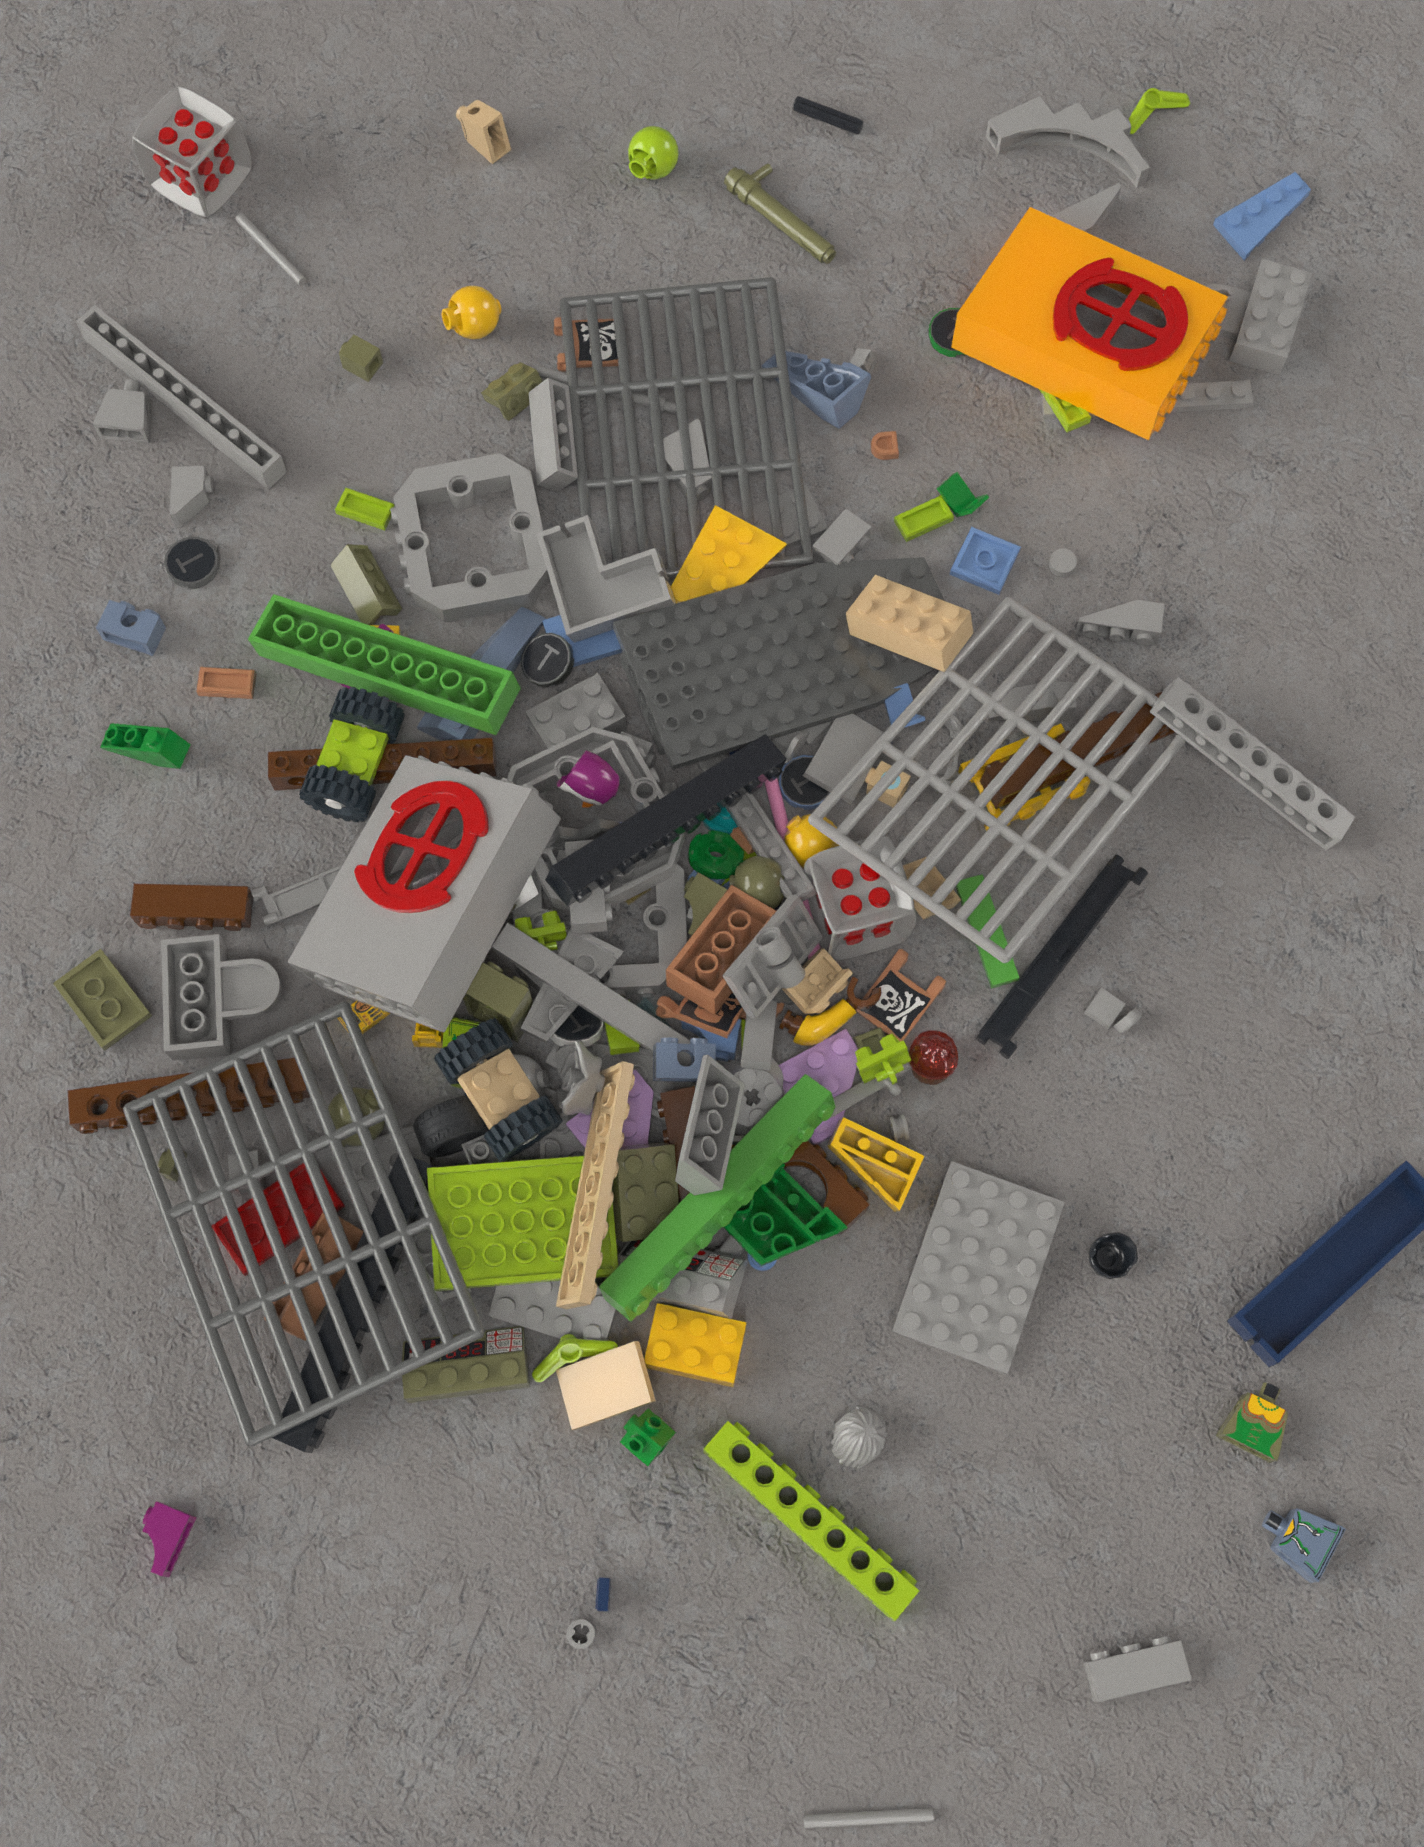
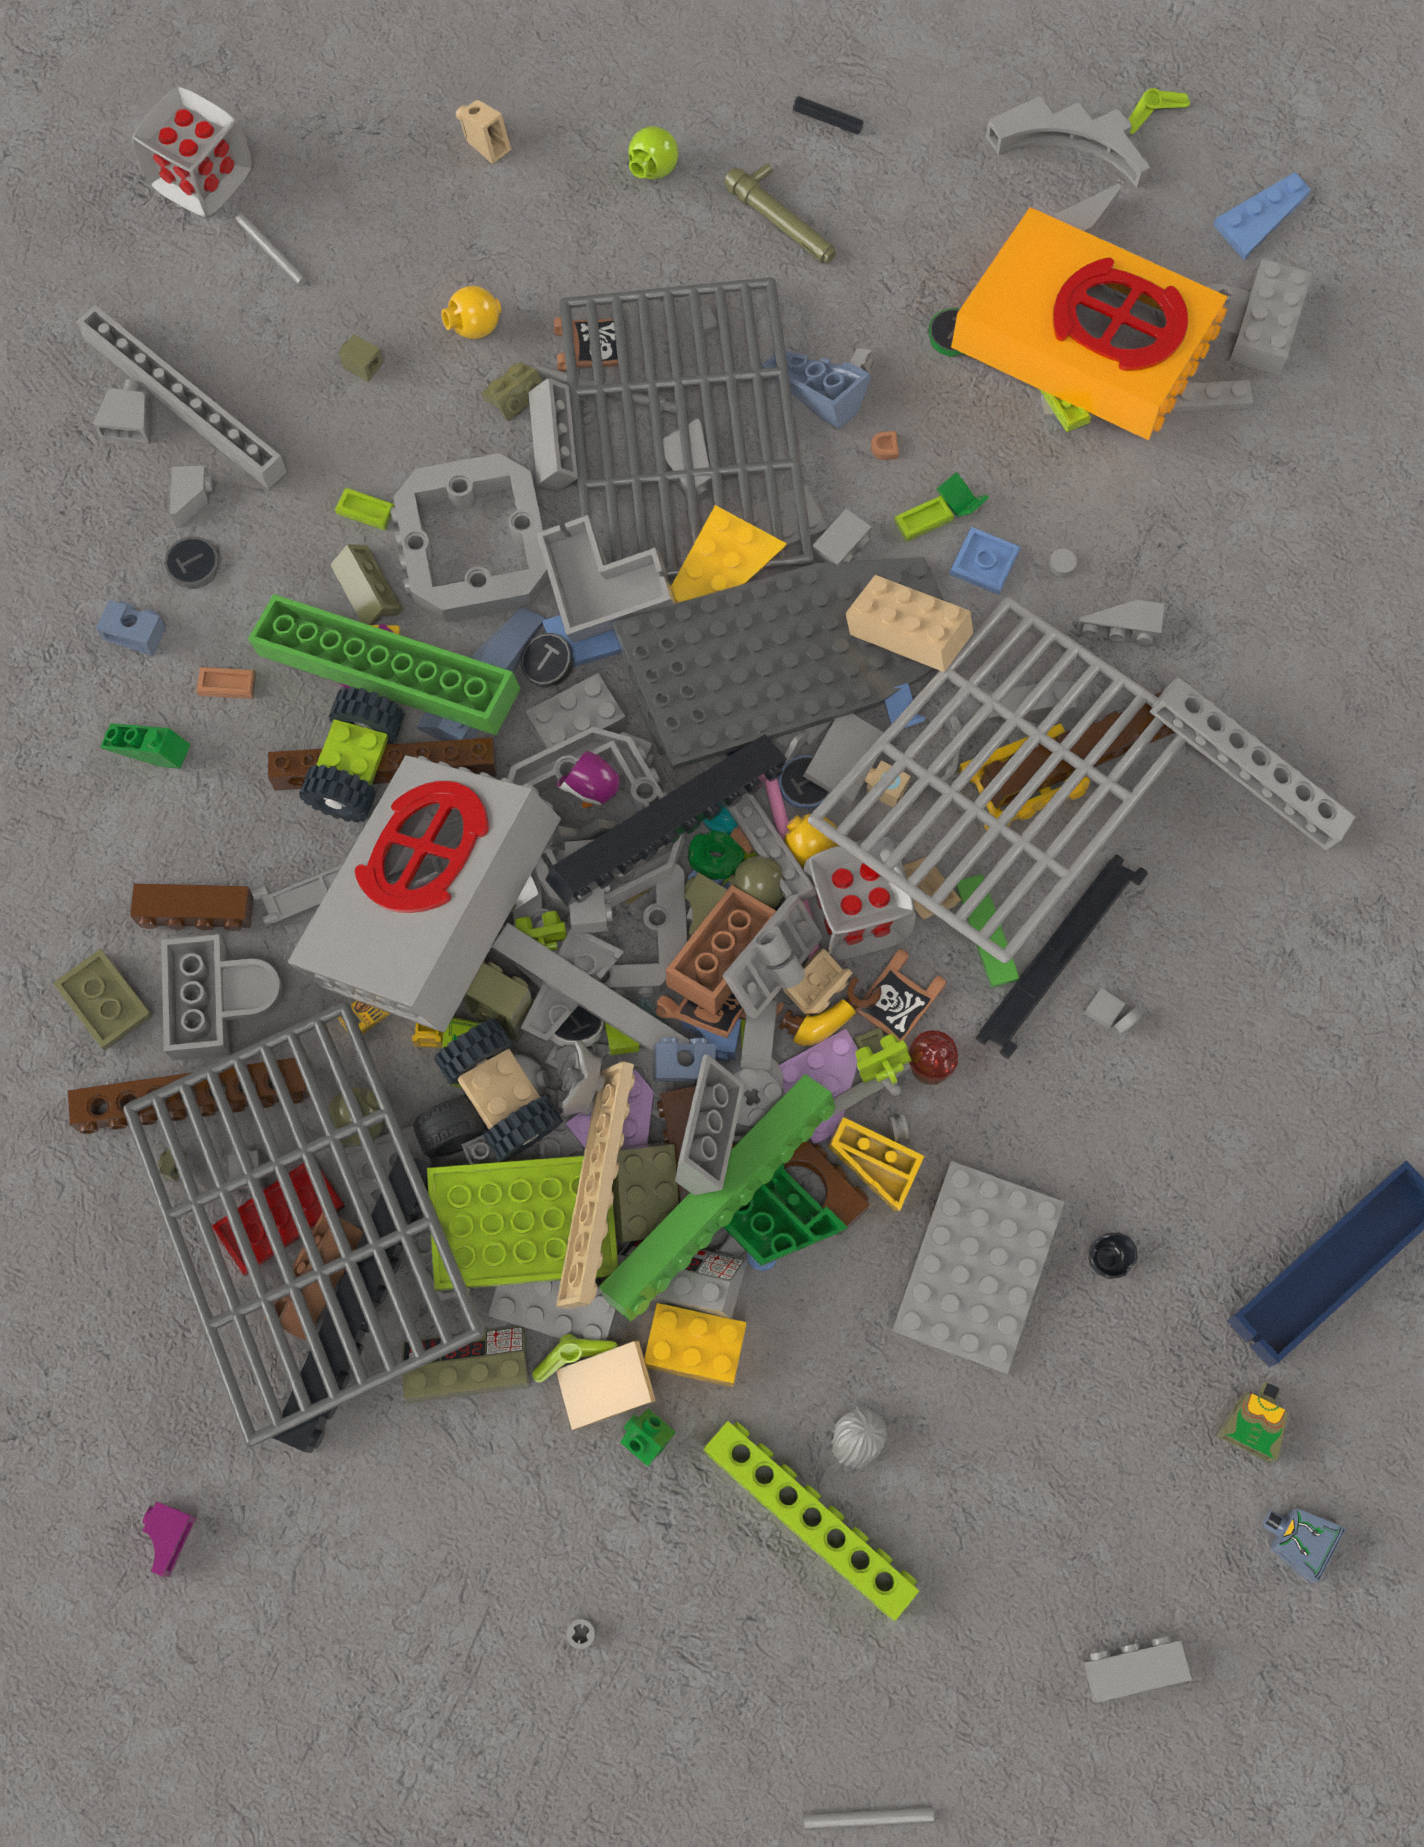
(603, 1594): dark blue tile -> none

